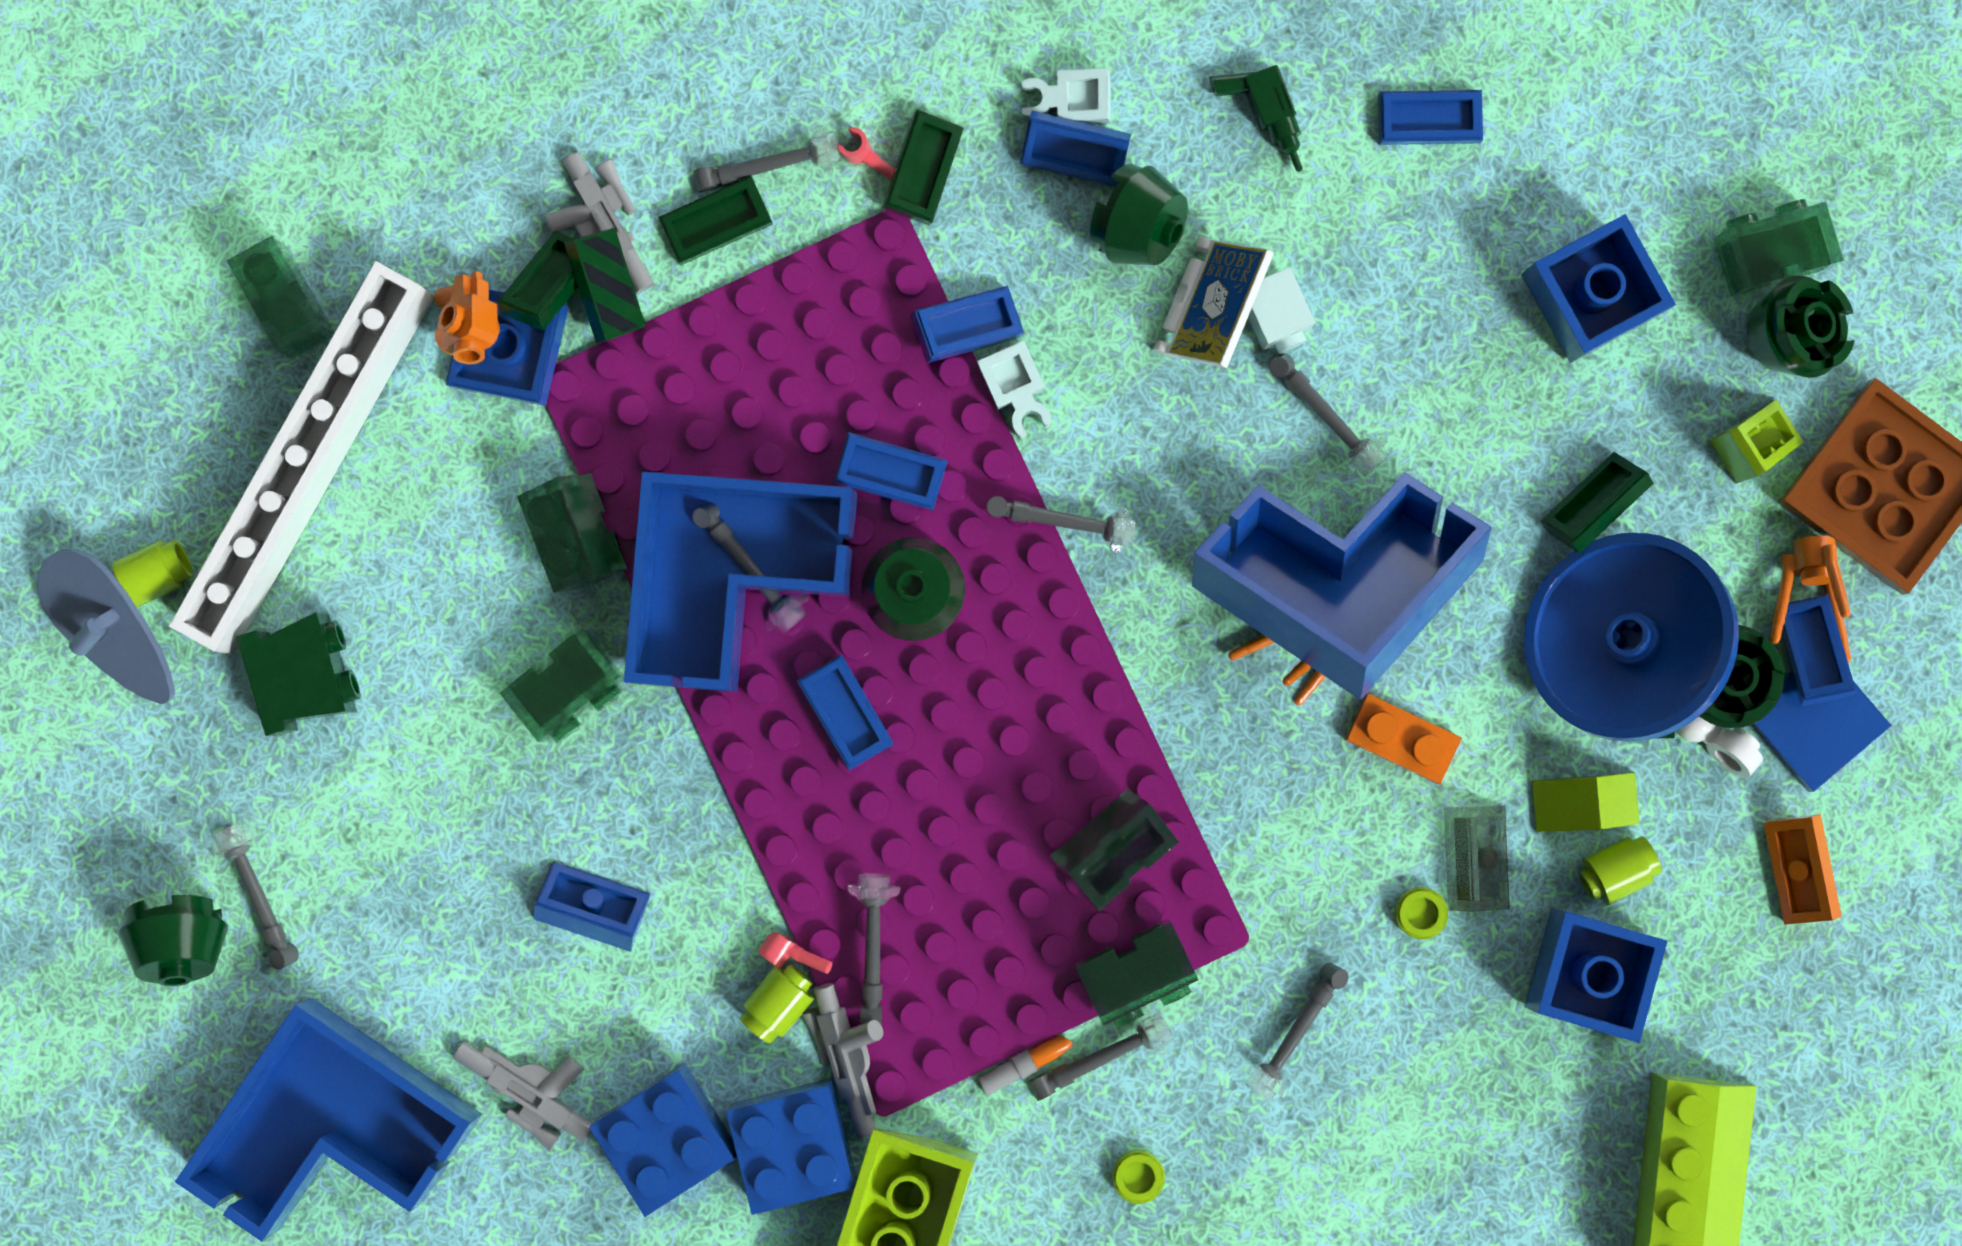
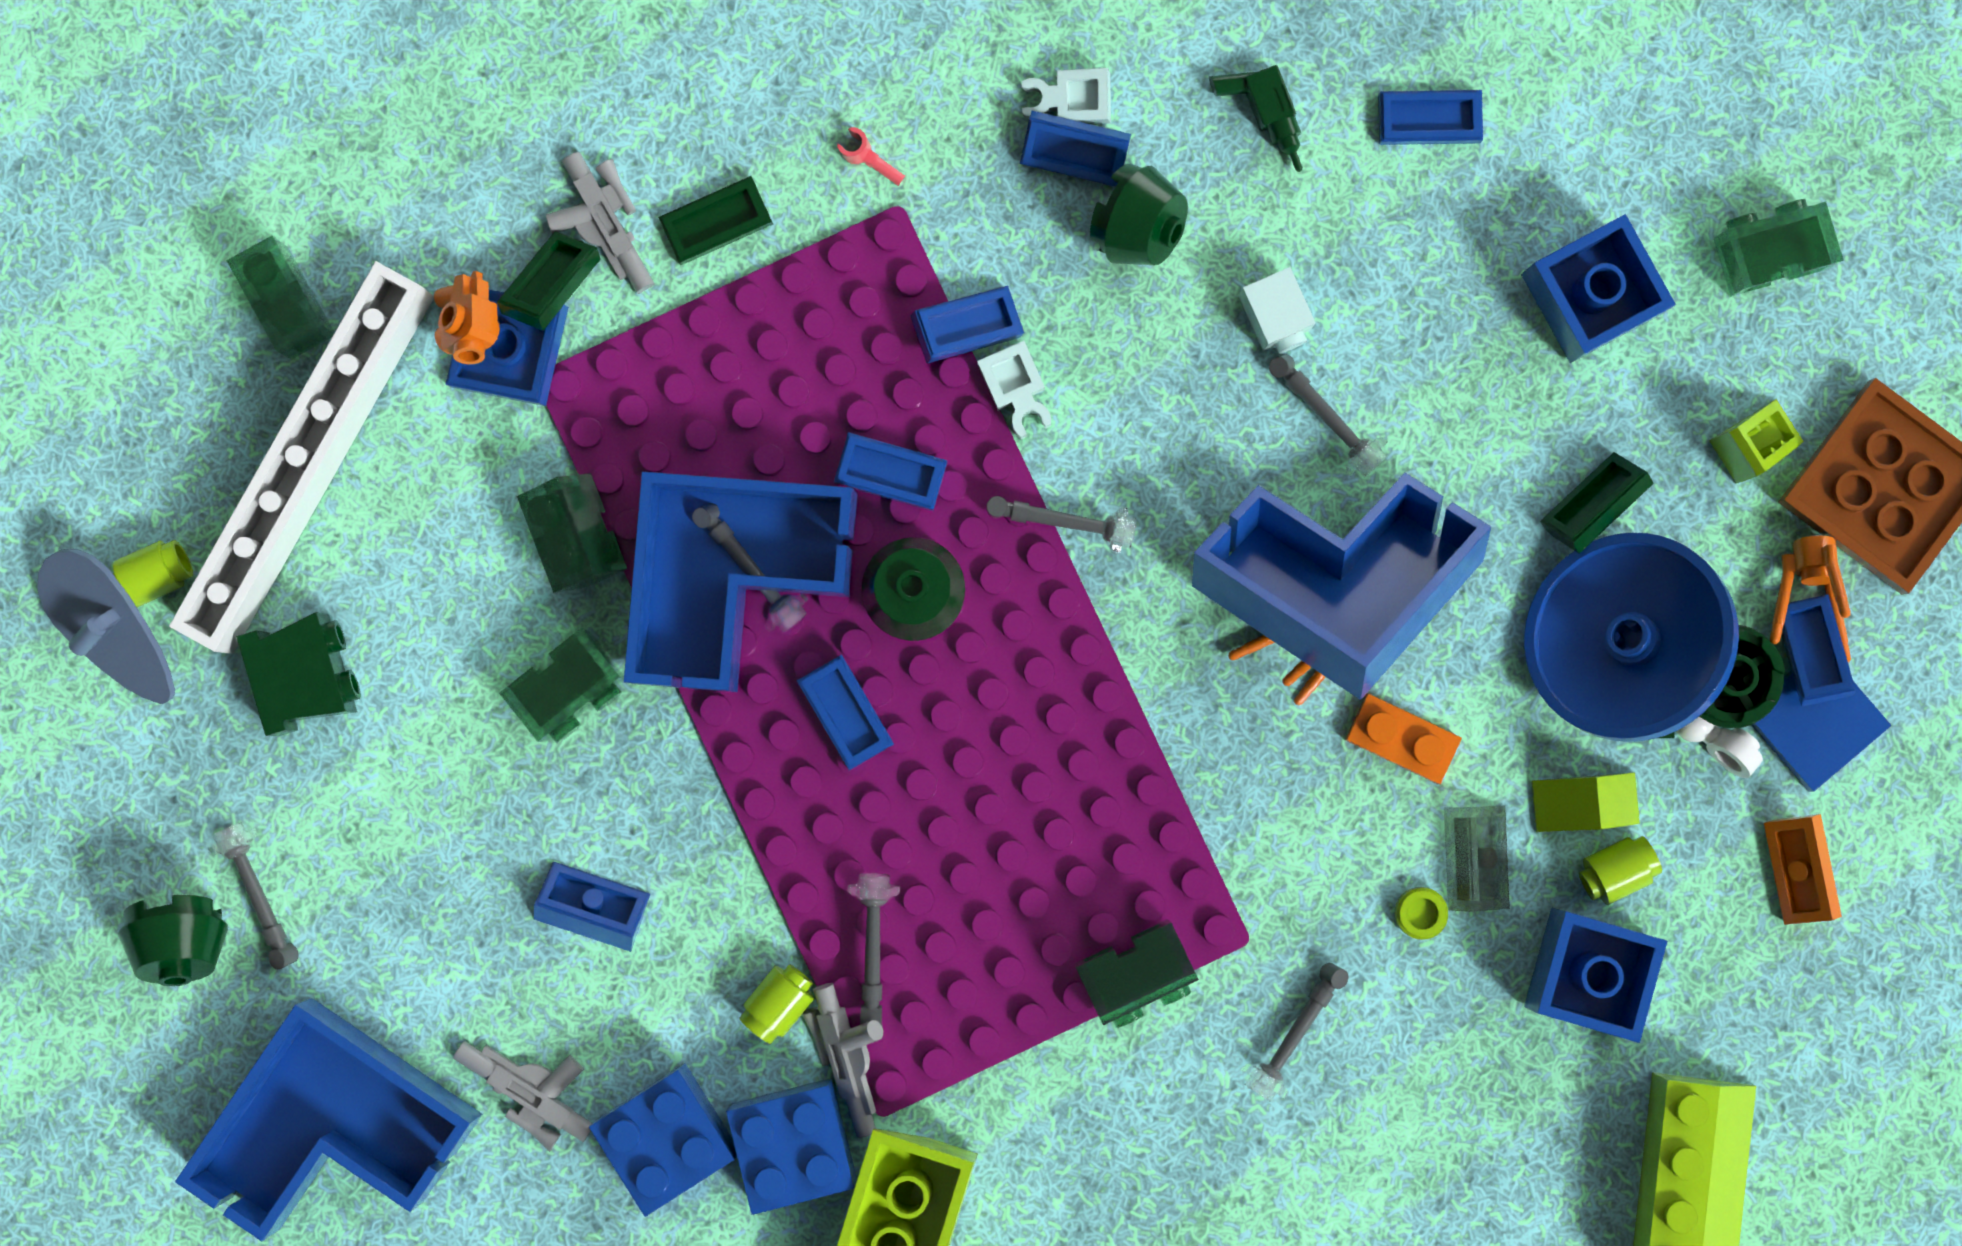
(605, 285): dark green tile -> none
(780, 948): coral hand -> none
(820, 149): dark grey piece -> none
(922, 167): dark green tile -> none
(1024, 1064): light grey piece -> none
(1114, 849): brick -> none
(1138, 1176): lime tile -> none
(1152, 1033): dark grey piece -> none
(1214, 302): piece -> none
(1801, 327): dark green cone -> none

